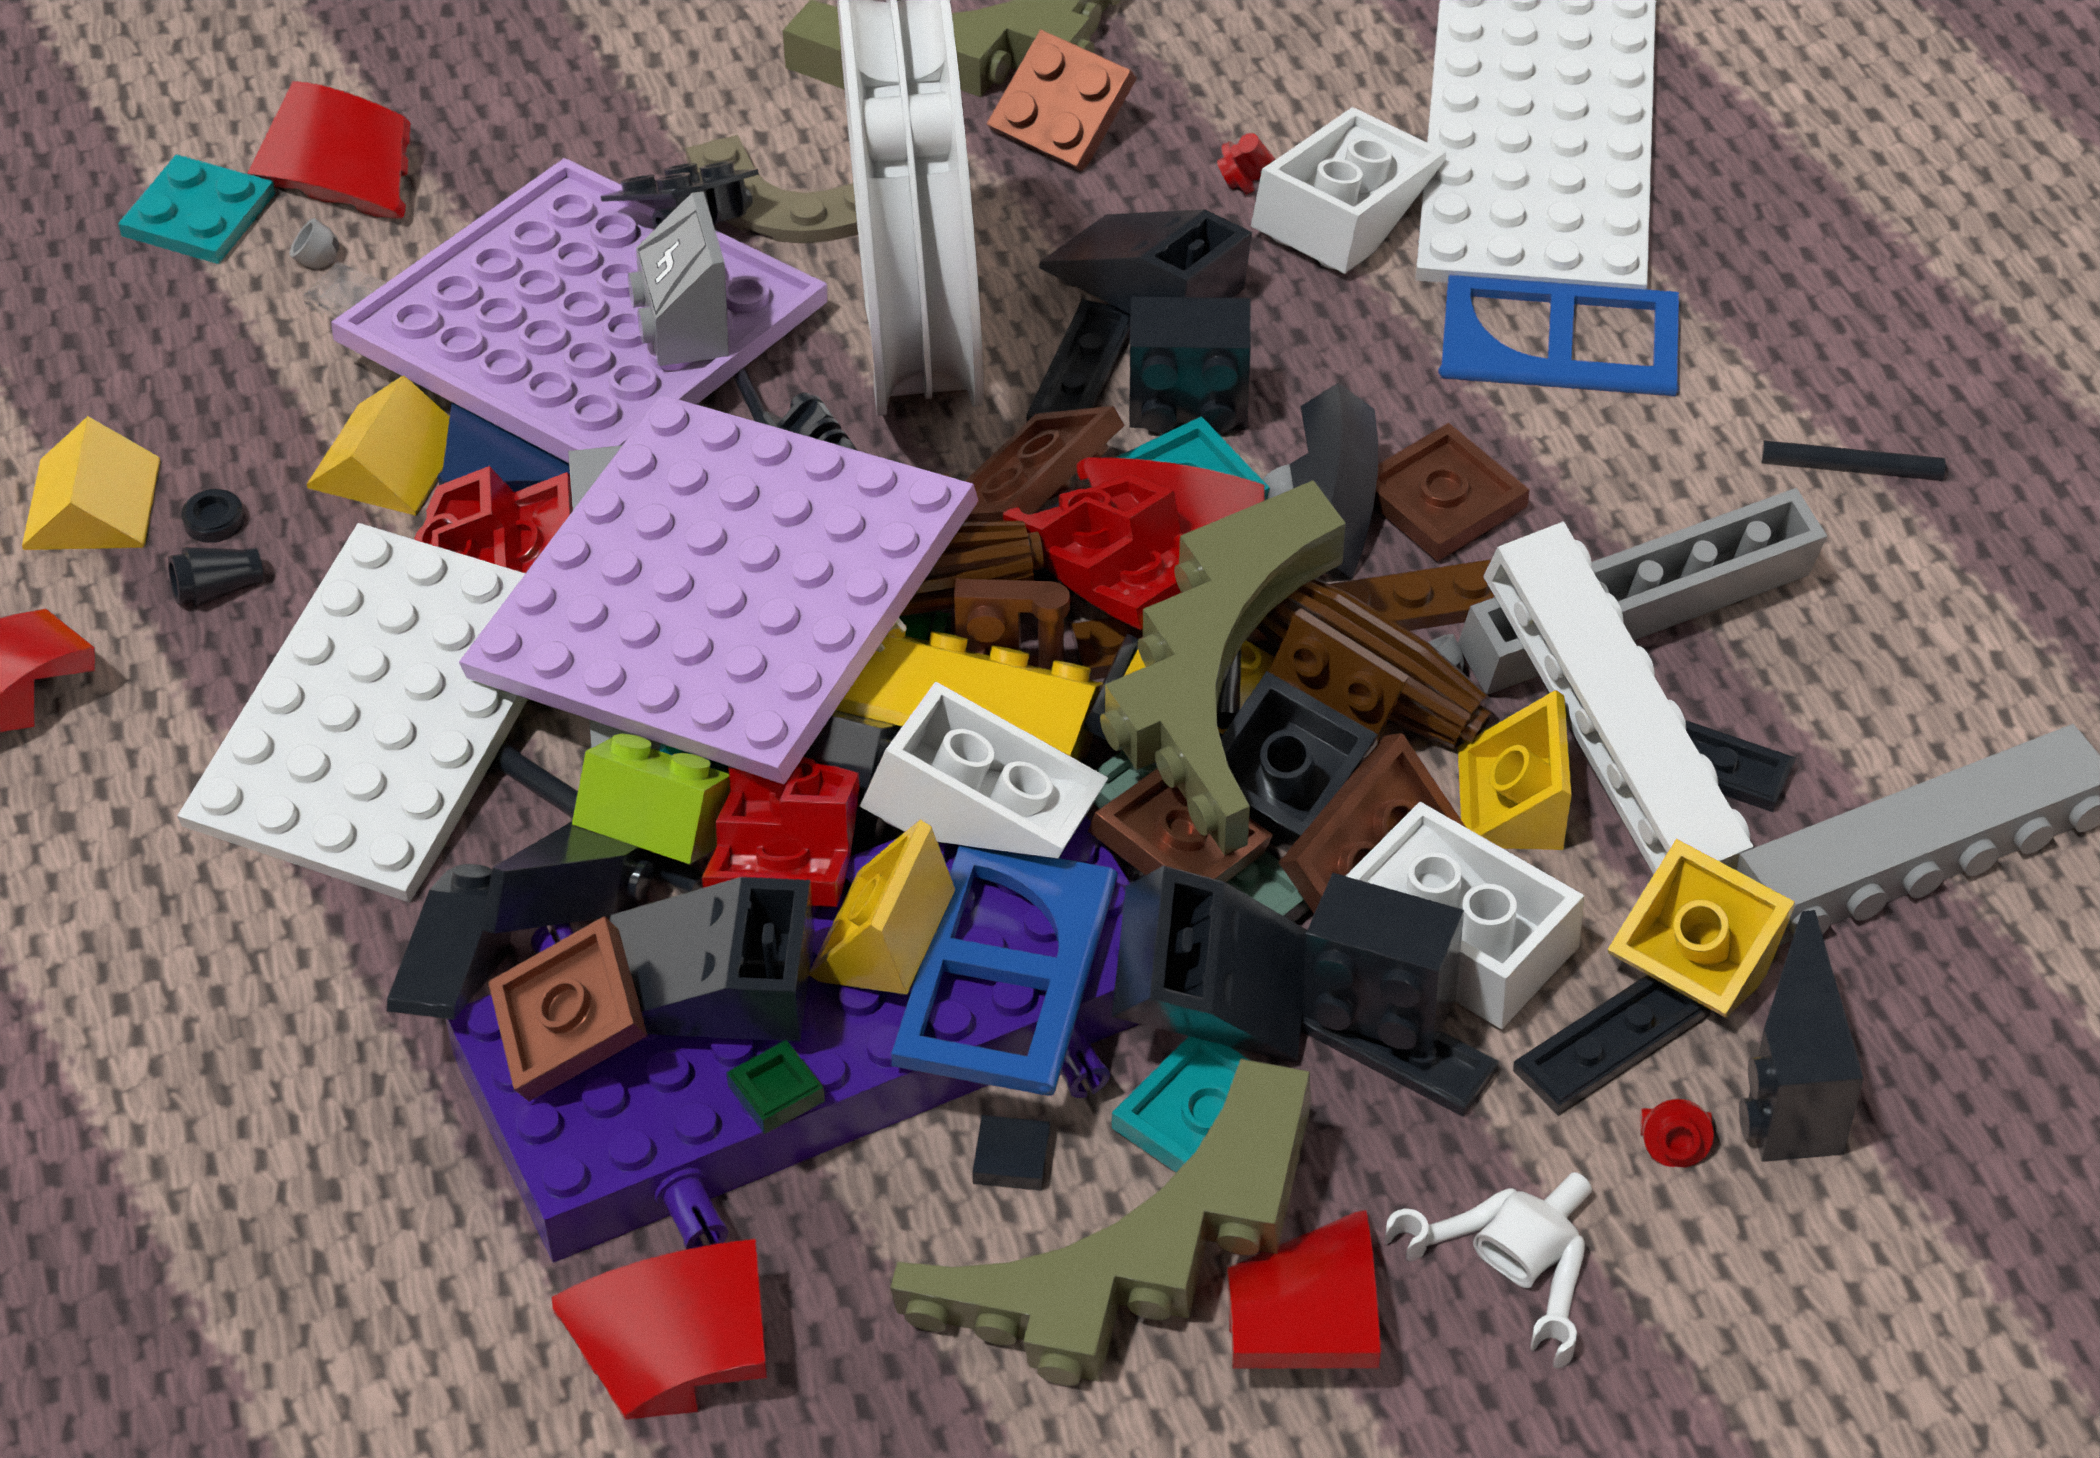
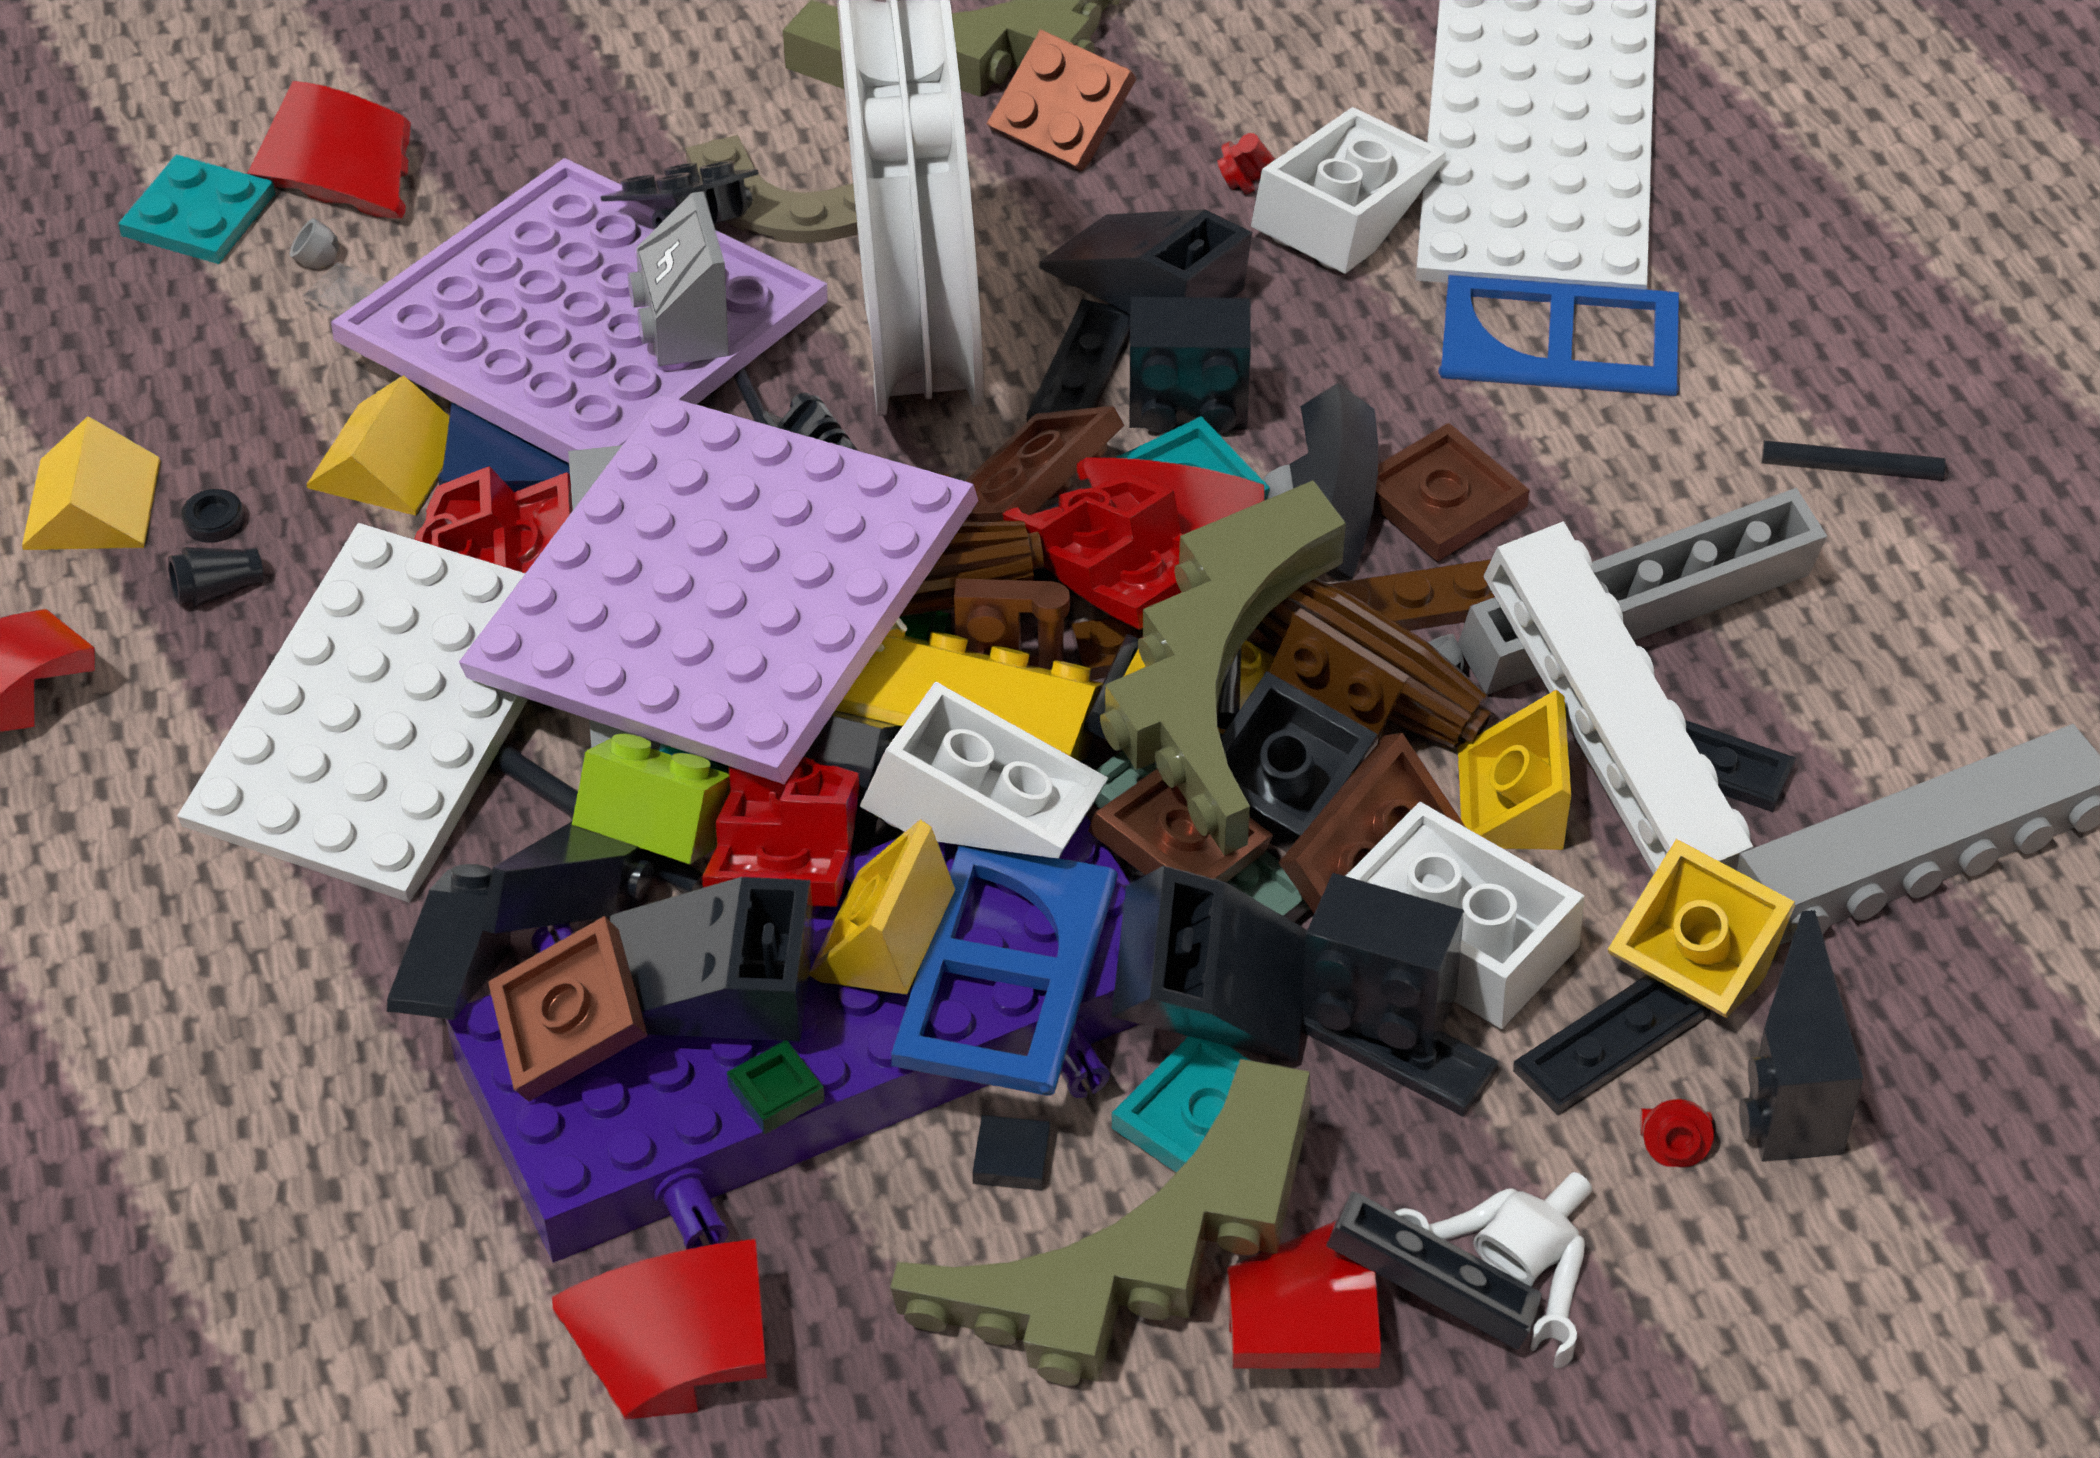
(1435, 1269): none -> black tile

